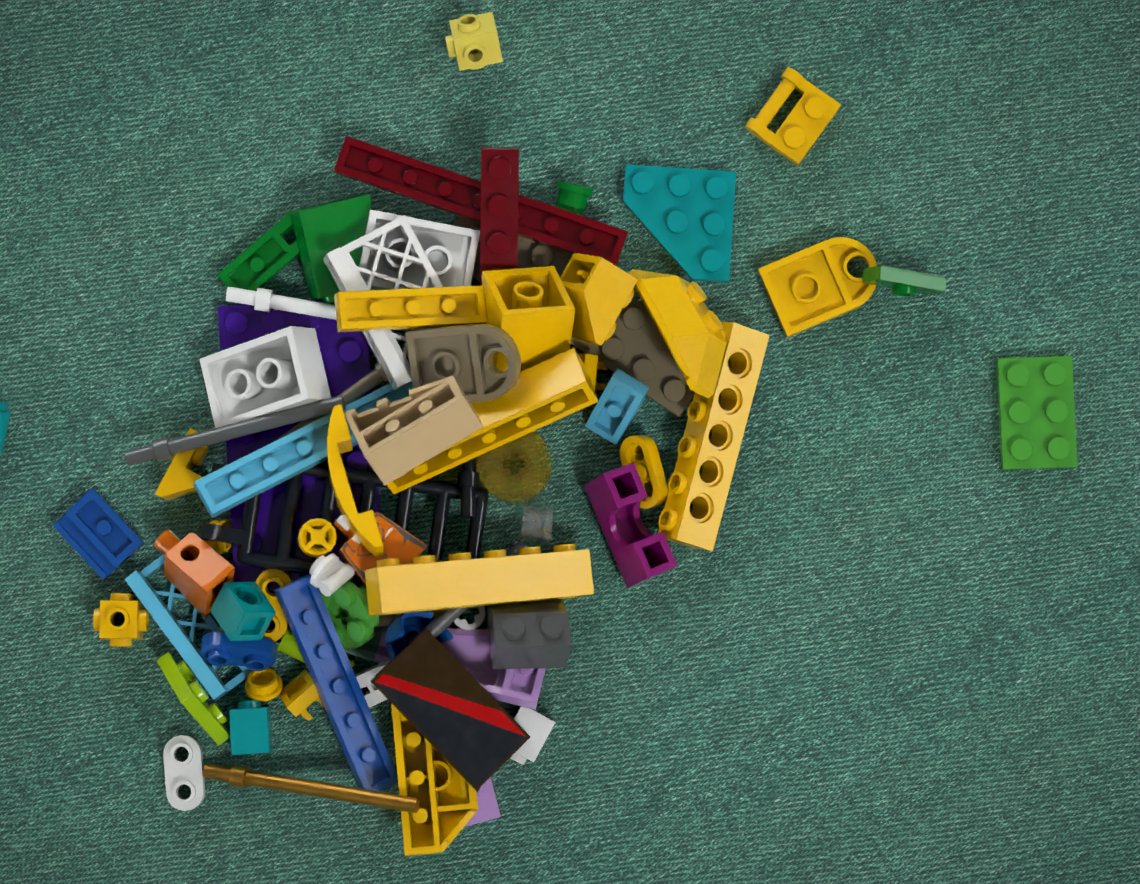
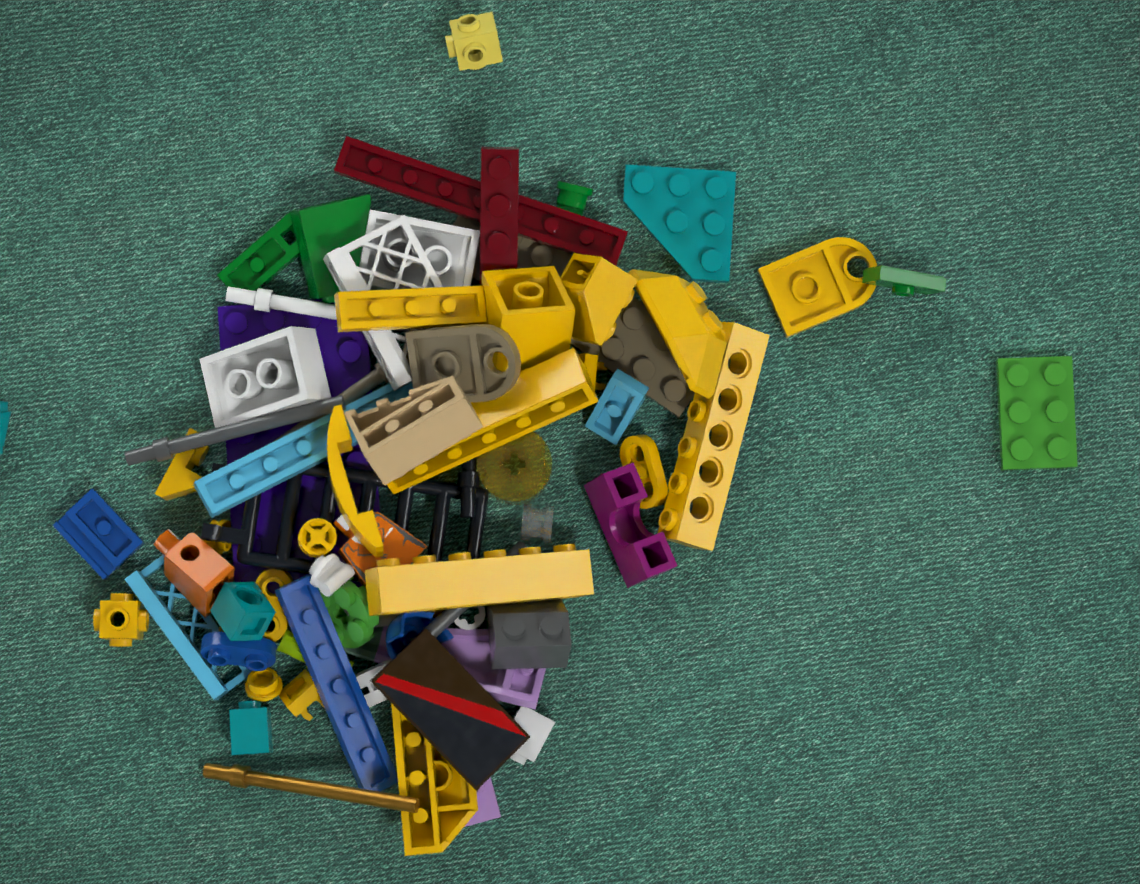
(186, 772): white plate -> none
(194, 697): lime plate -> none
(802, 124): yellow plate -> none

